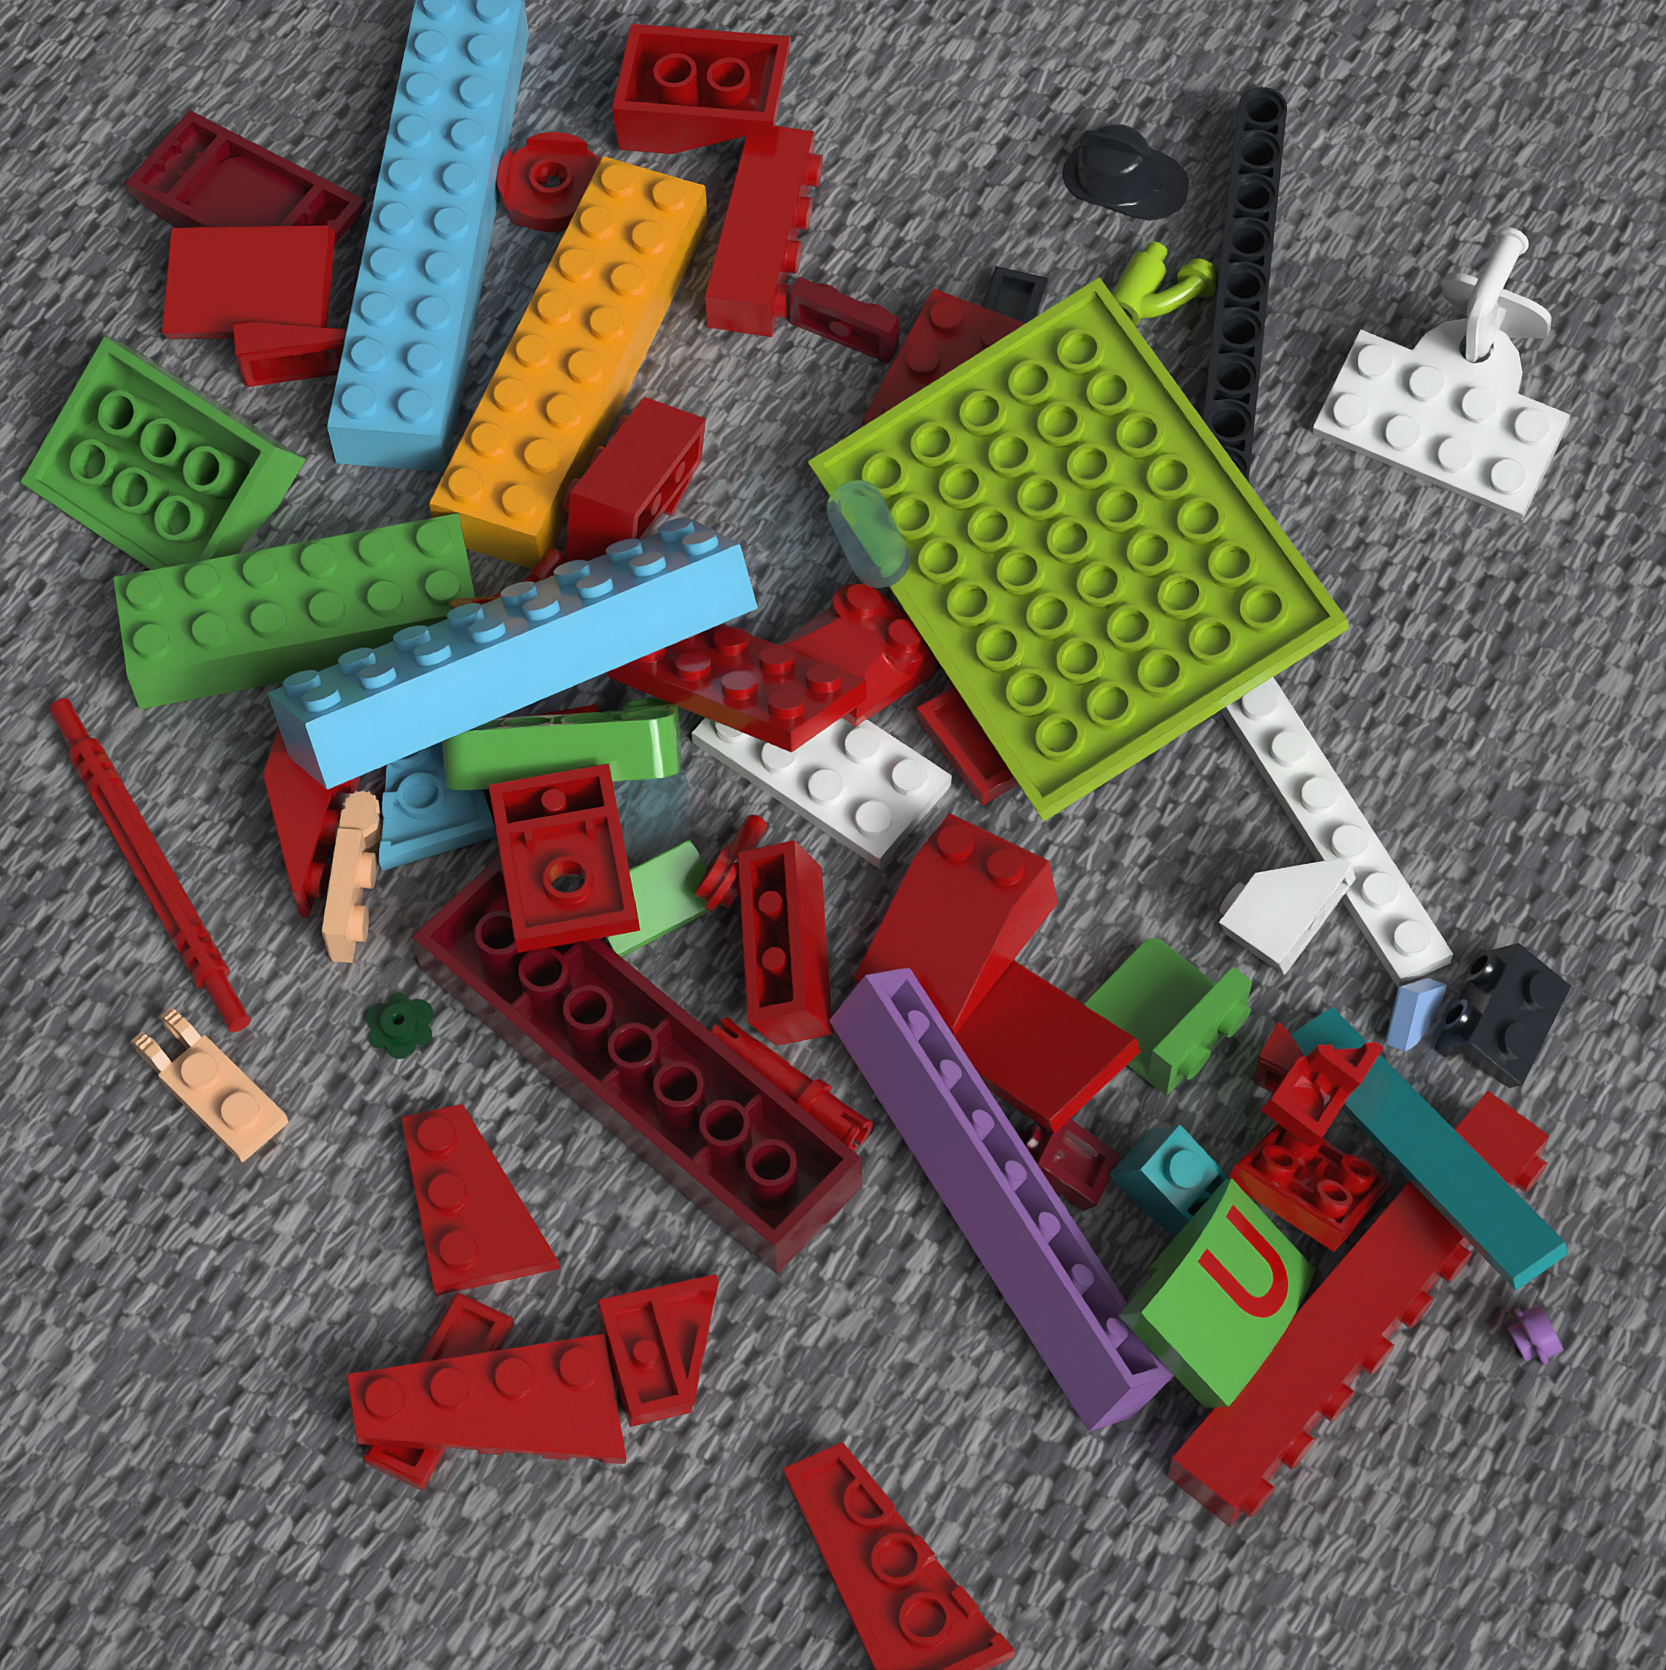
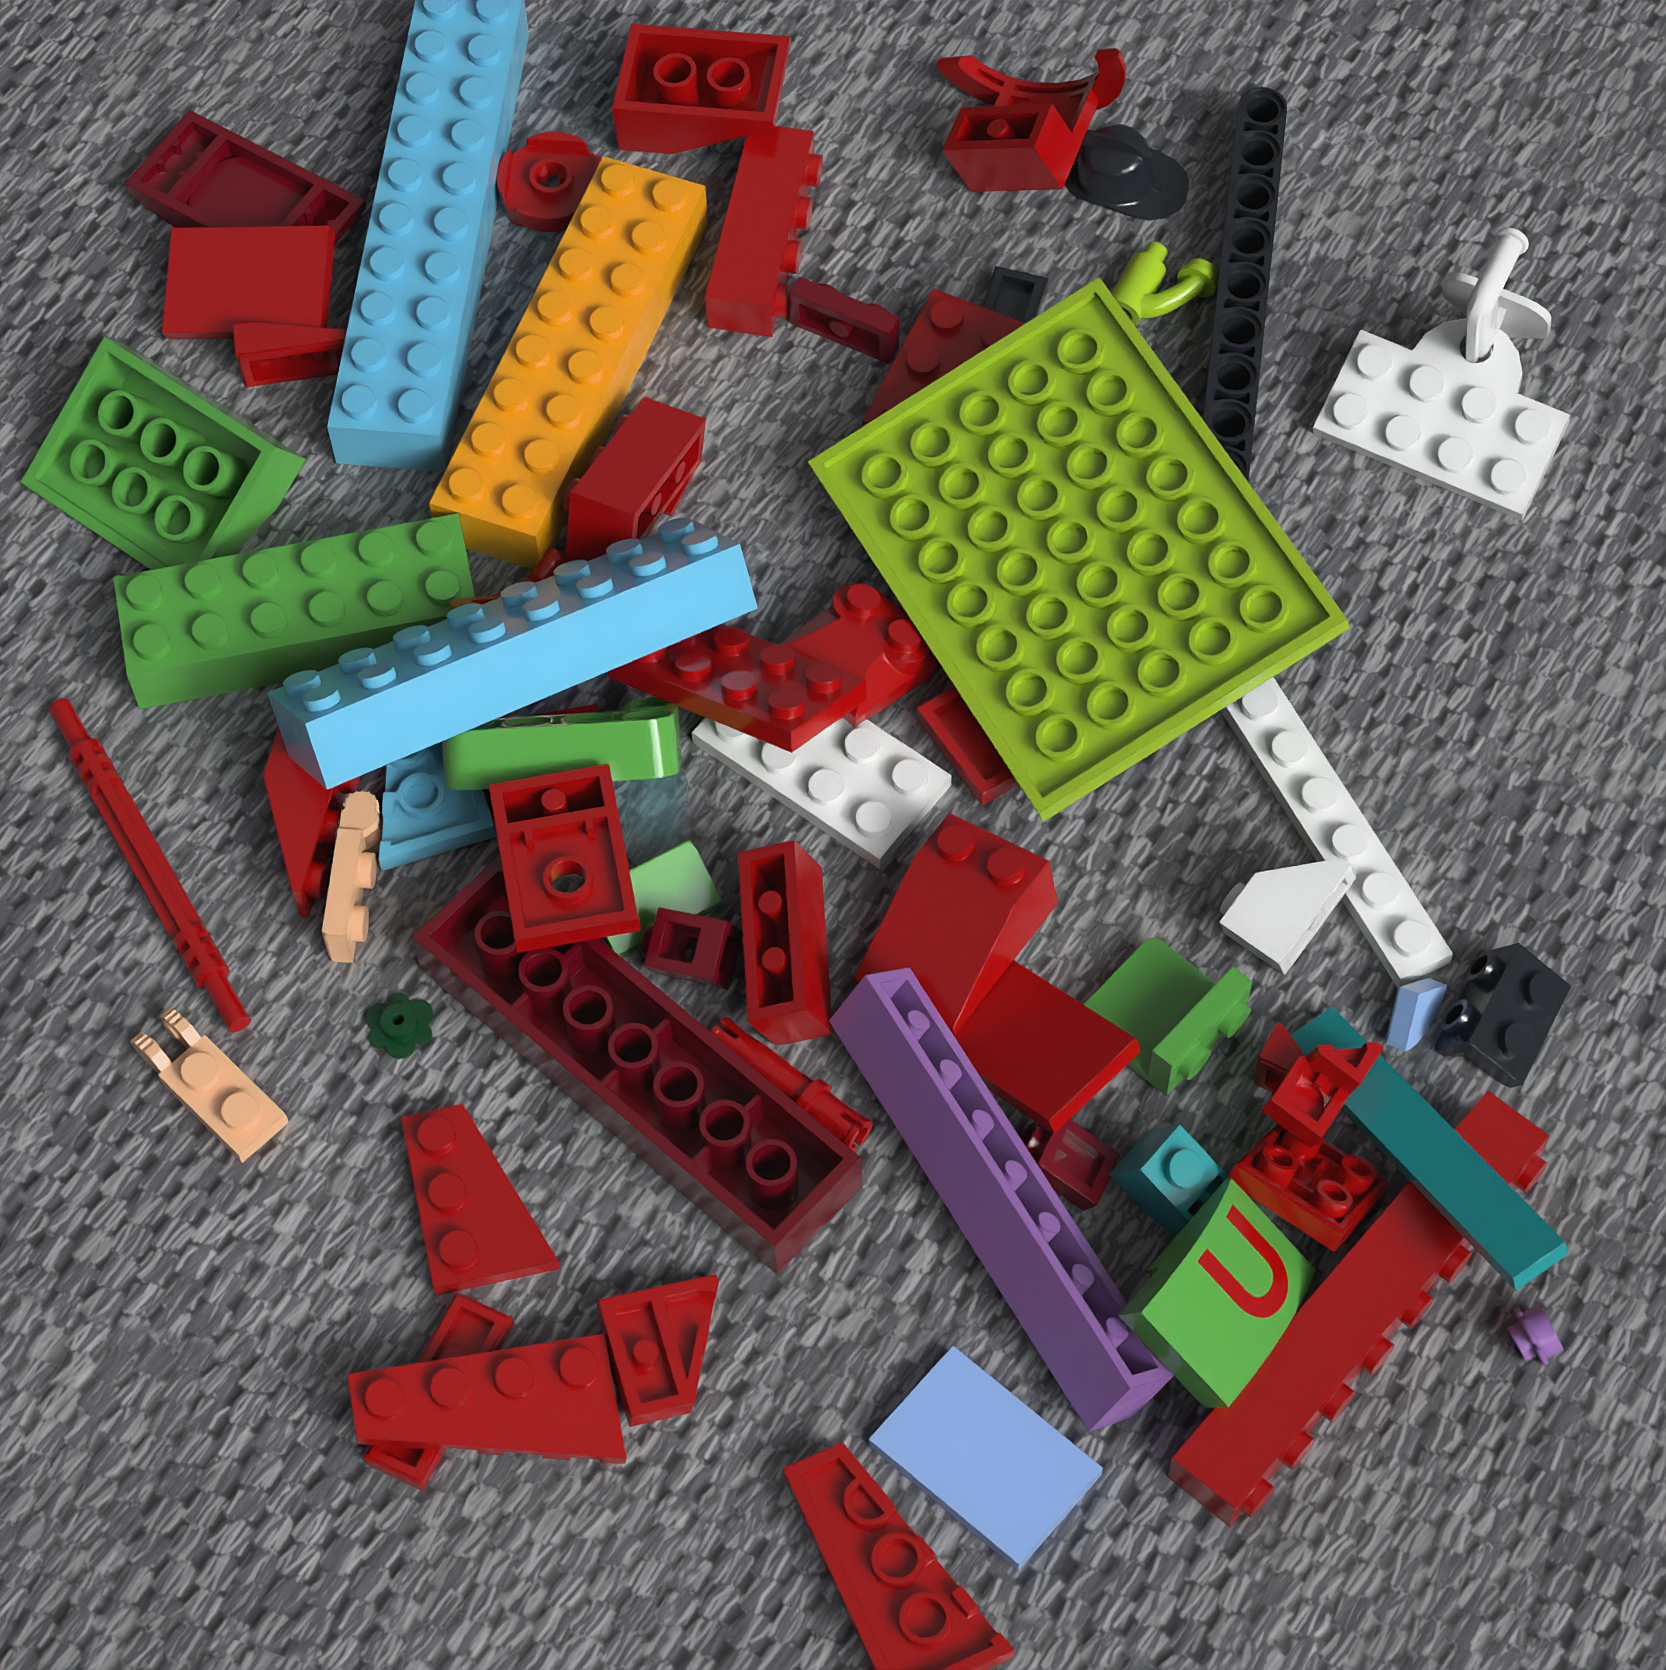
(714, 955): none -> dark red brick
(721, 880): red plate -> none
(868, 534): clear light blue tile -> none
(985, 1457): none -> light blue tile
(1032, 127): none -> red piece

